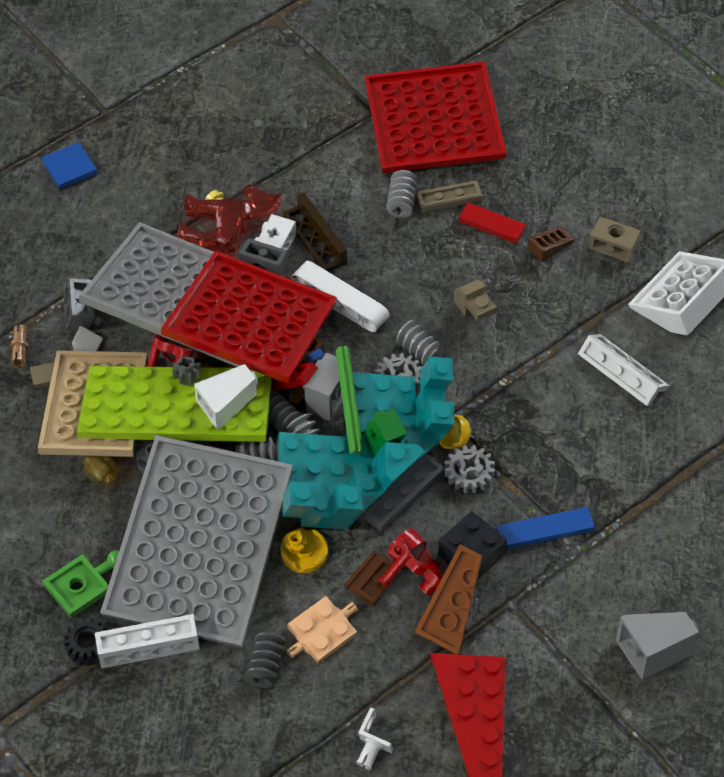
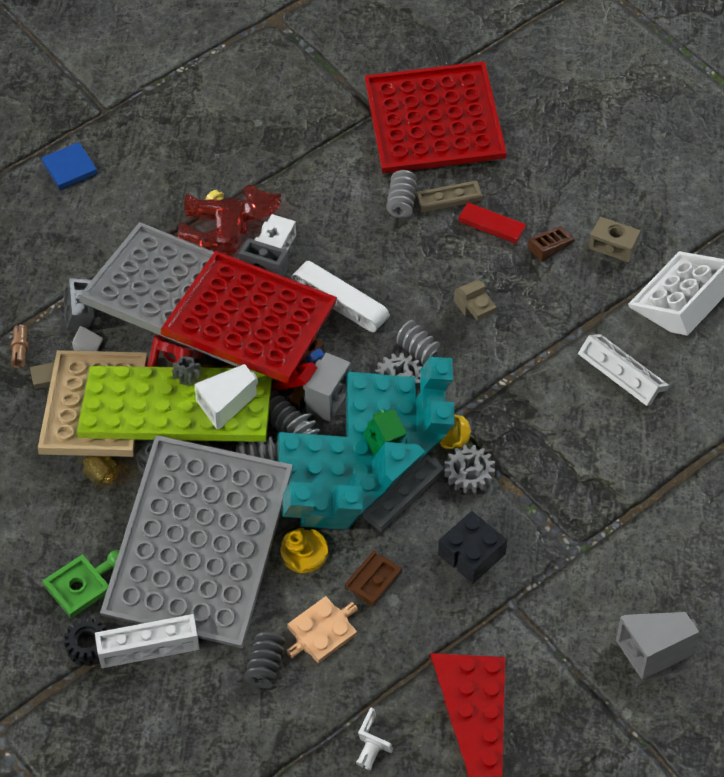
(322, 230): dark brown fence -> none
(349, 400): bright green axle -> none
(404, 552): red piece -> none
(450, 606): dark orange wing -> none
(547, 527): blue tile -> none

